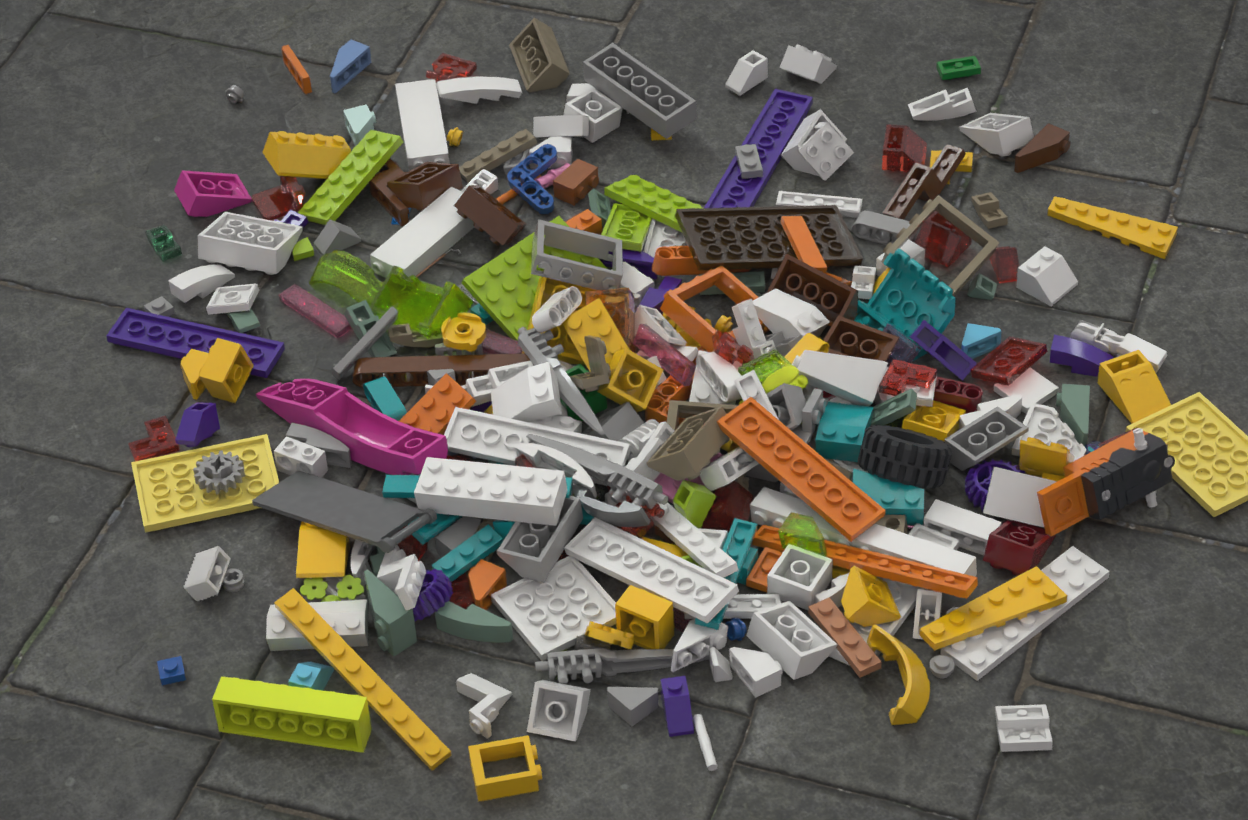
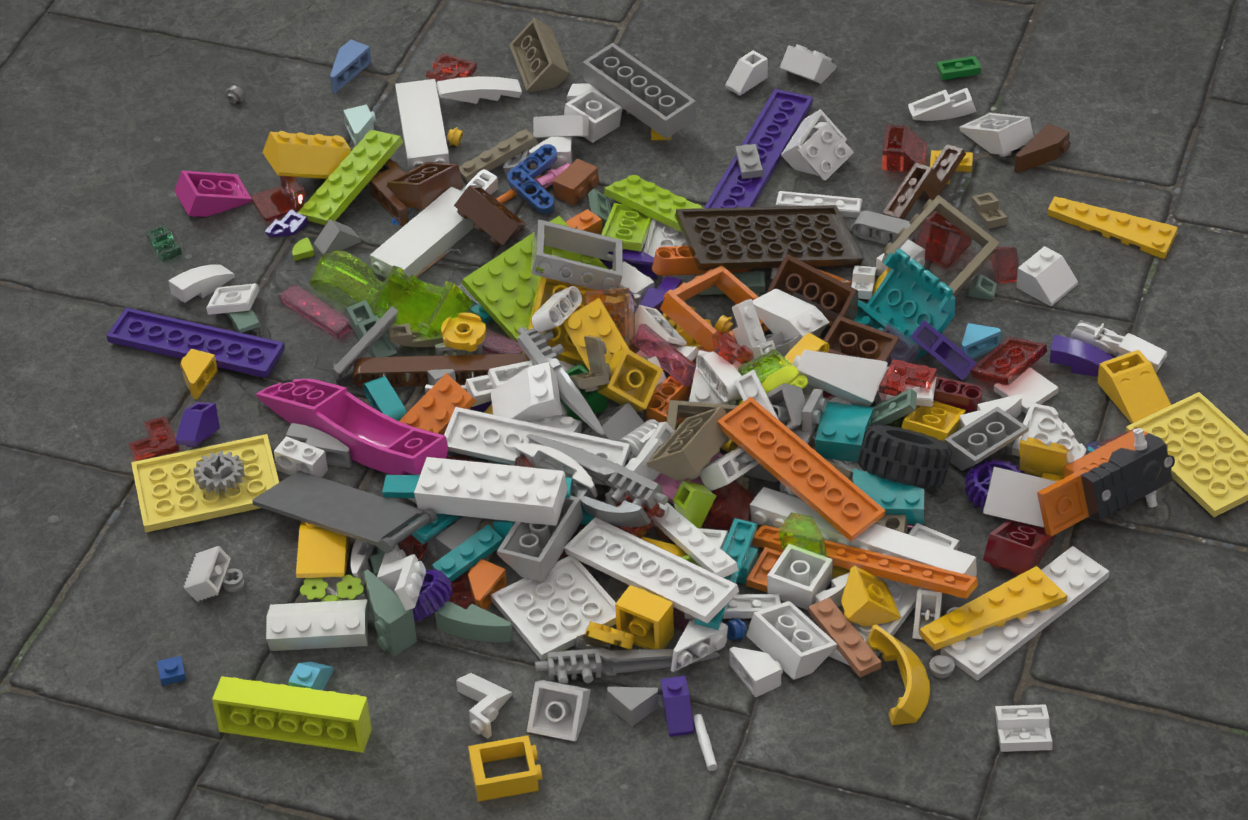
(160, 306): light grey plate -> none
(226, 370): yellow brick -> none
(248, 242): white slope -> none
(296, 69): orange tile -> none
(363, 679): yellow plate -> none
(719, 666): white slope -> none
(803, 242): orange tile -> none
(964, 525): white brick -> none
(1075, 409): sand green slope -> none

